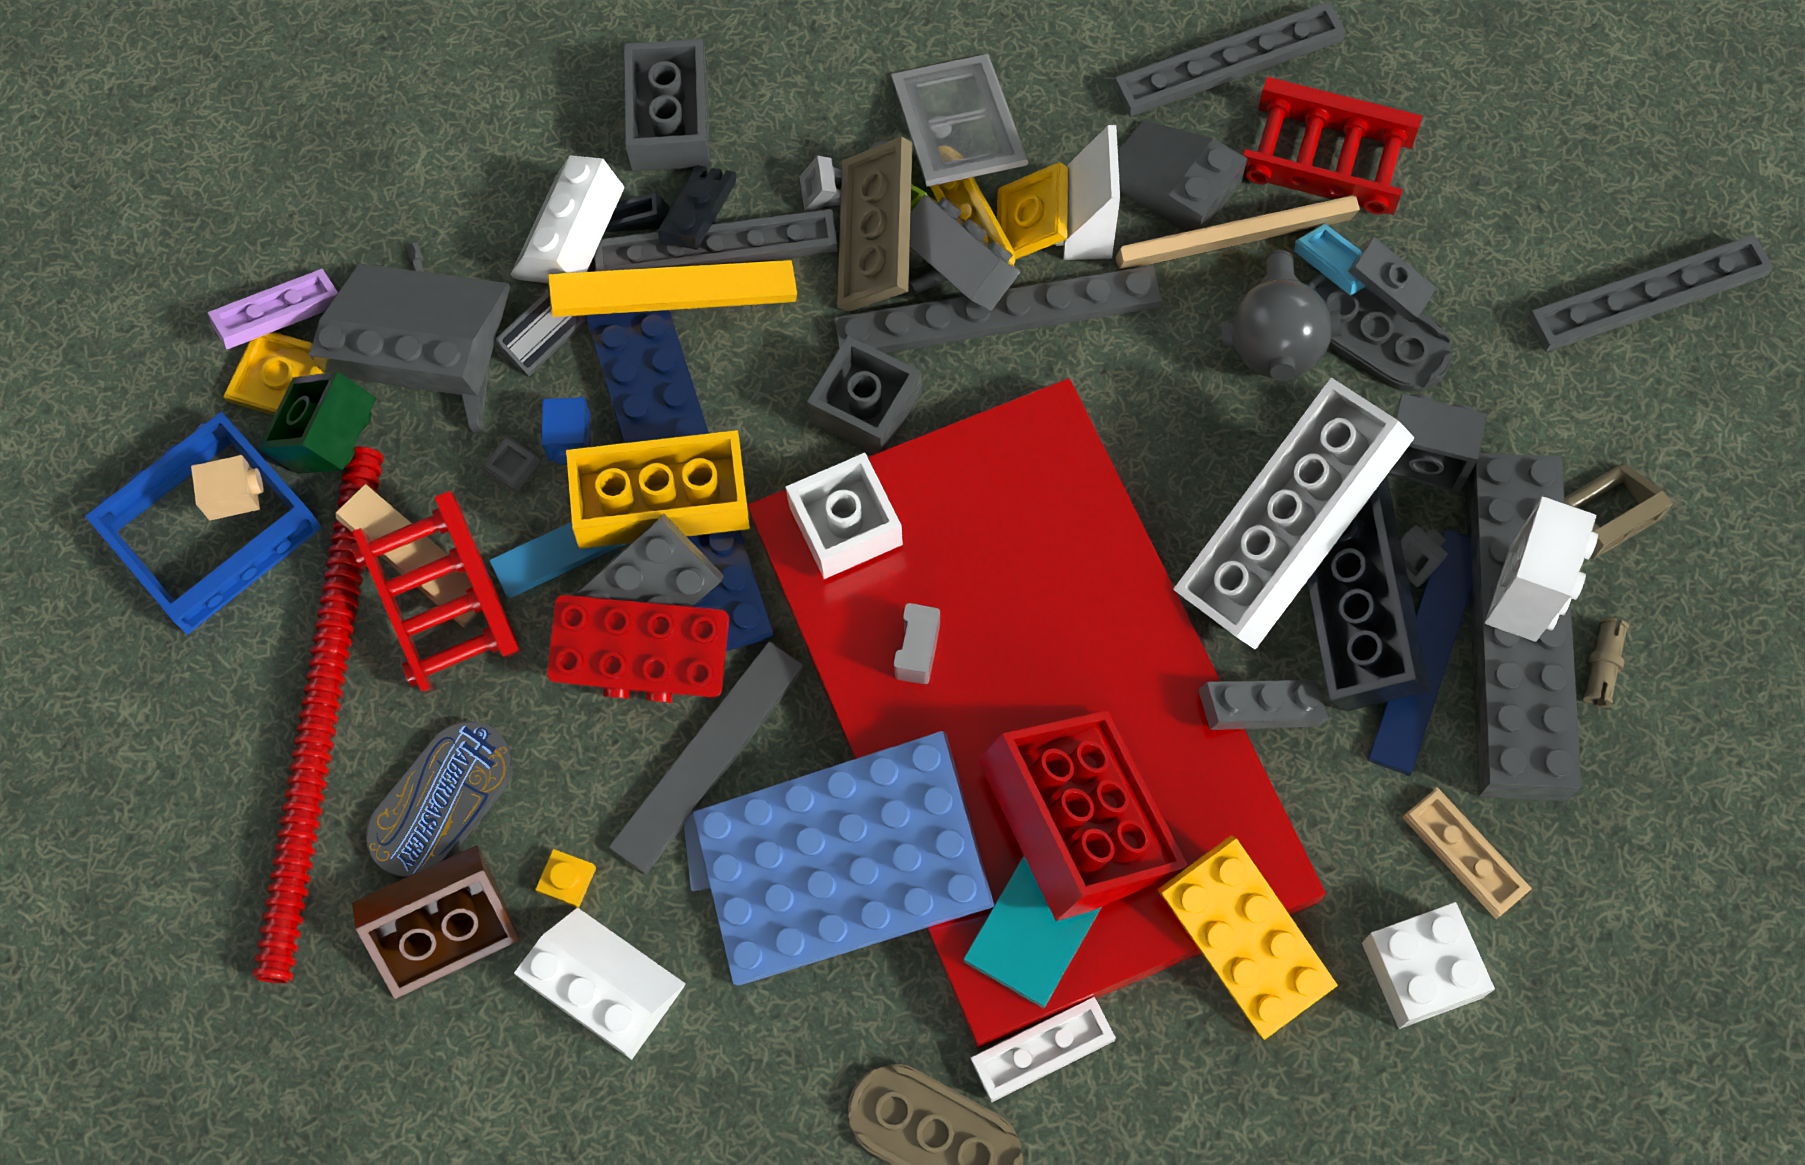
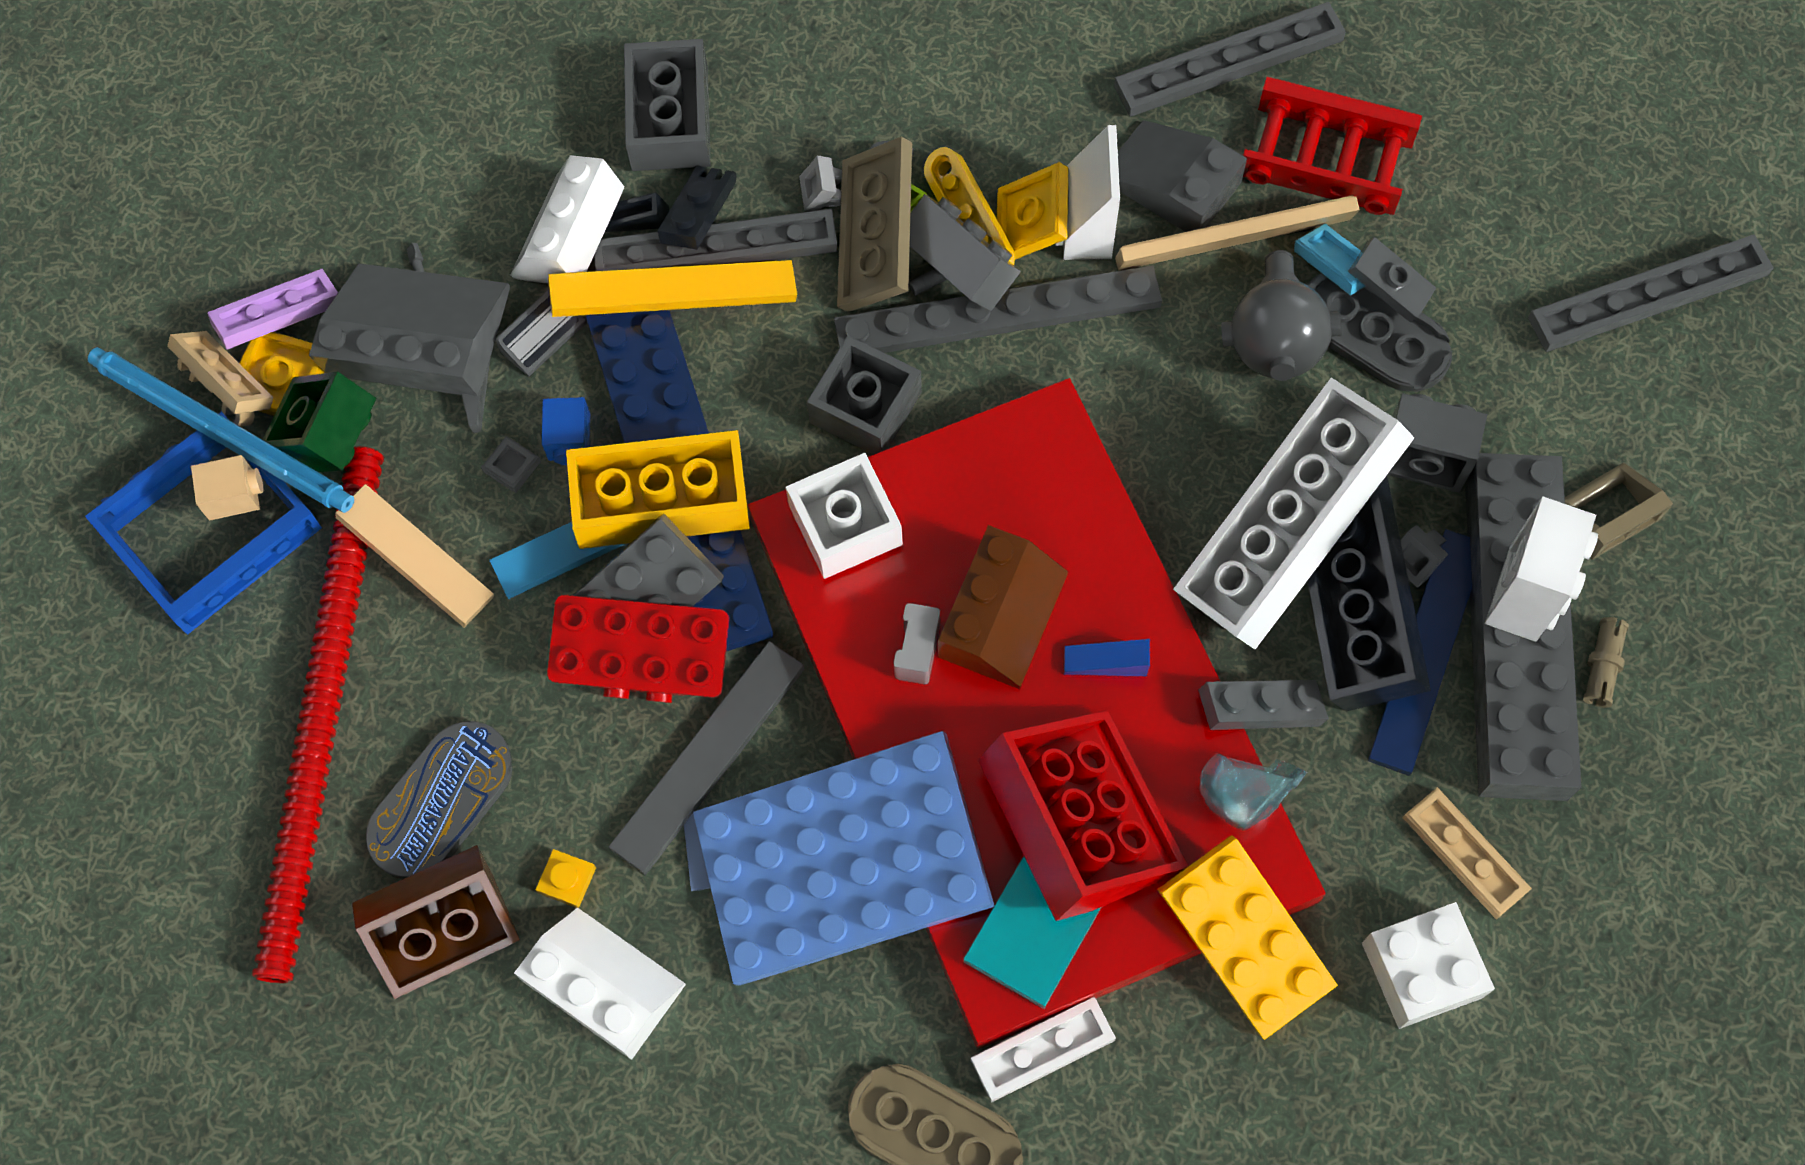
(220, 375): none -> tan plate
(221, 430): none -> dark azure piece
(462, 558): red fence -> none
(958, 120): clear door -> none
(1002, 608): none -> reddish brown slope
(1108, 658): none -> blue piece
(1246, 791): none -> clear light blue helmet

